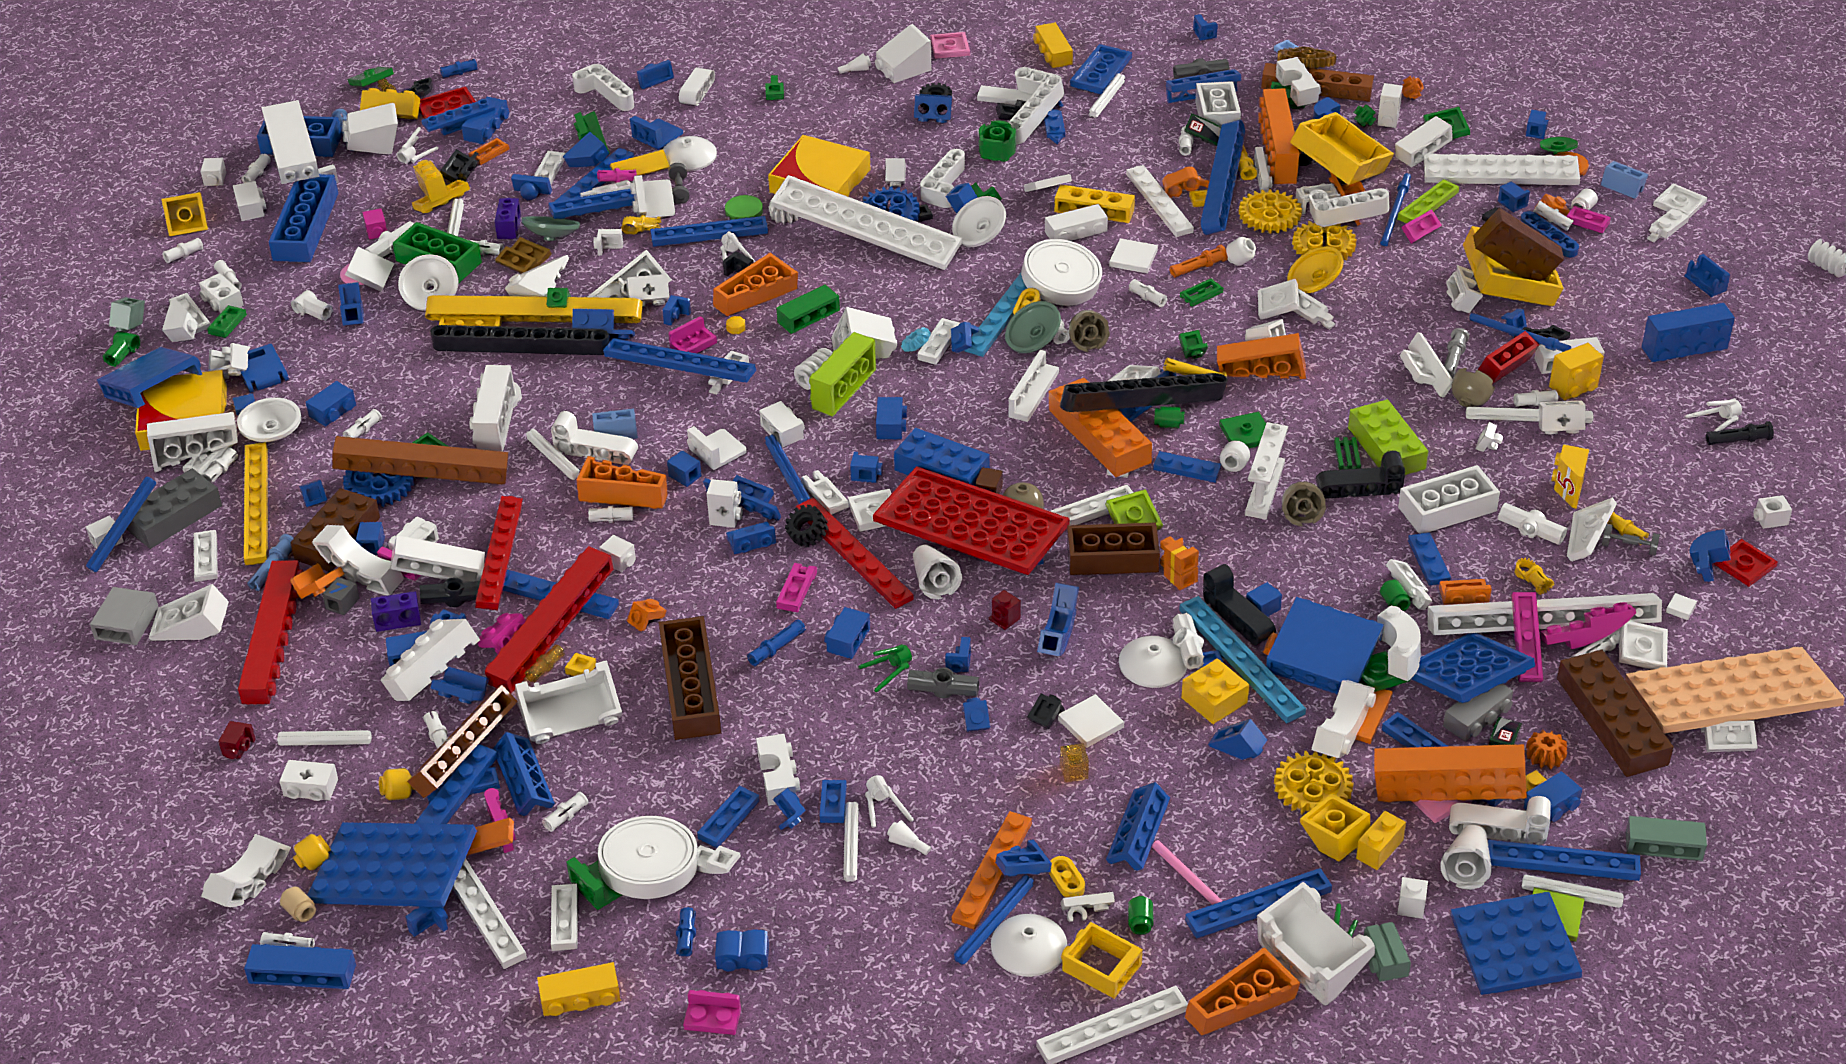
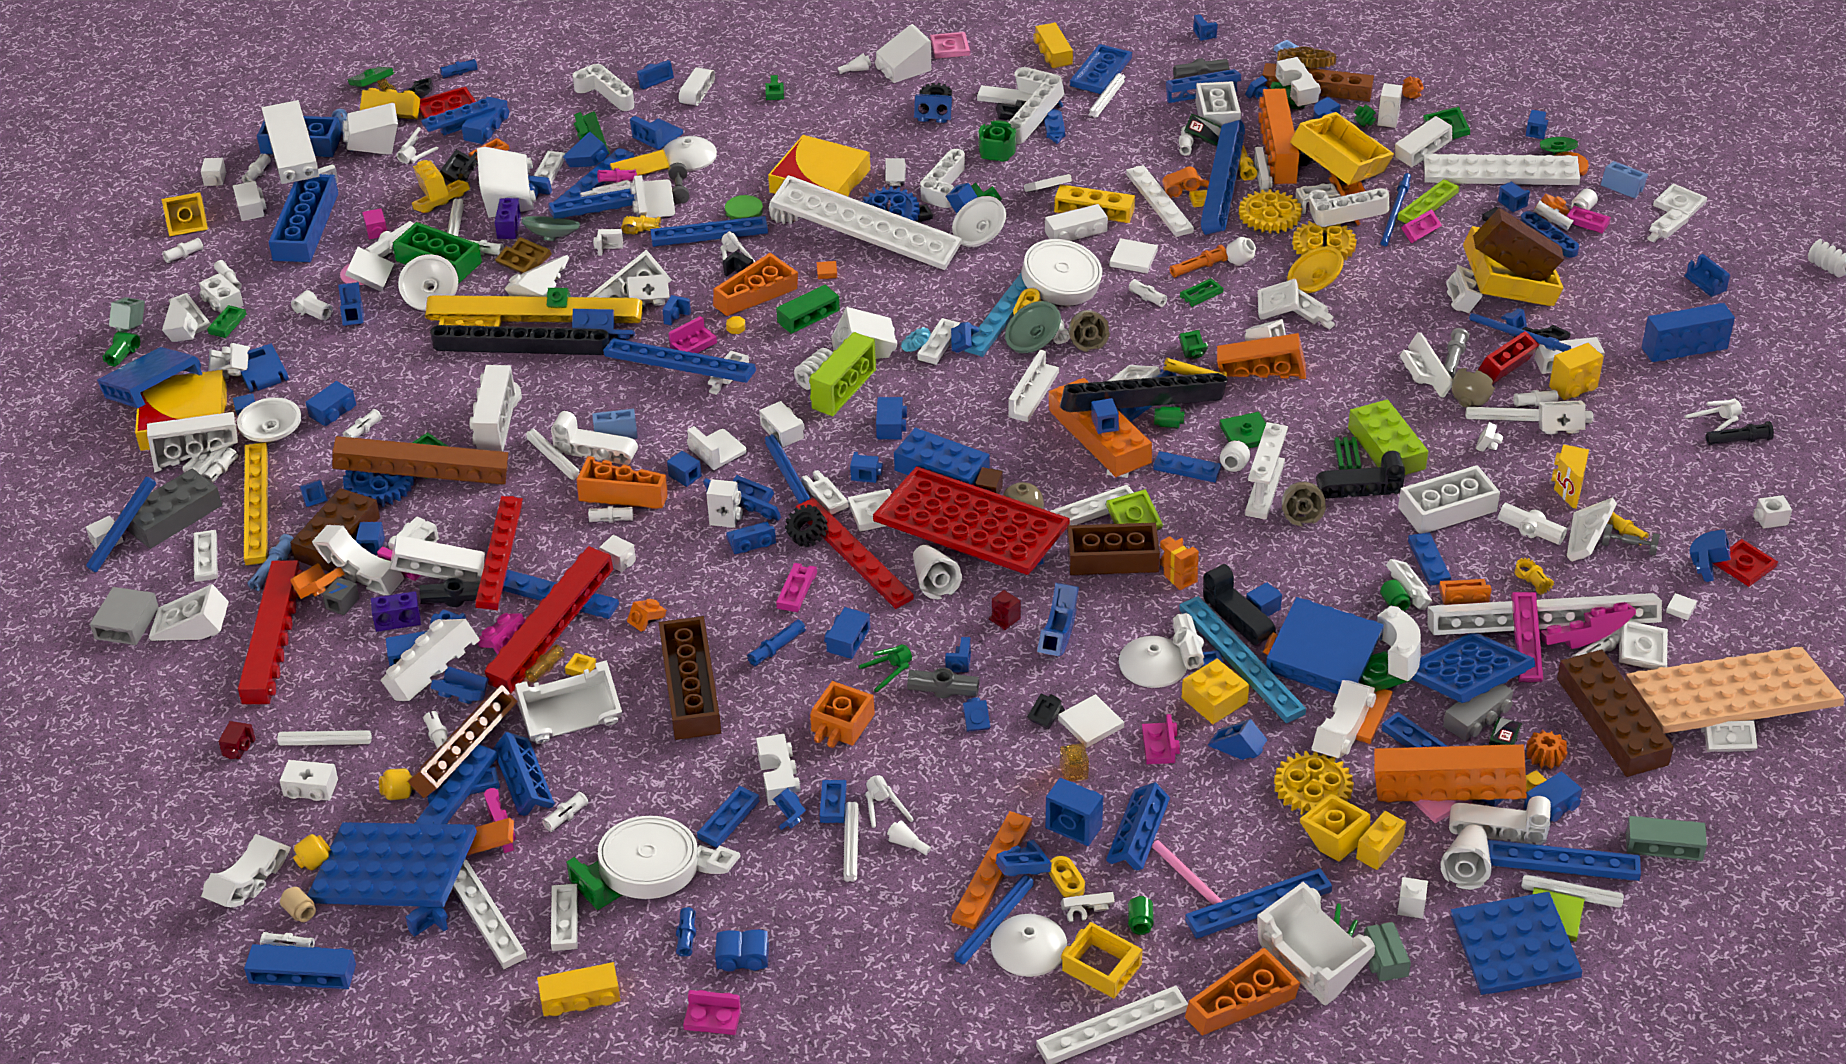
(504, 176): none -> white windscreen
(826, 270): none -> orange tile
(841, 714): none -> orange hinge
(1074, 811): none -> blue brick
(1105, 416): none -> blue brick
(1160, 742): none -> dark pink bracket
(1256, 87): none -> blue tile

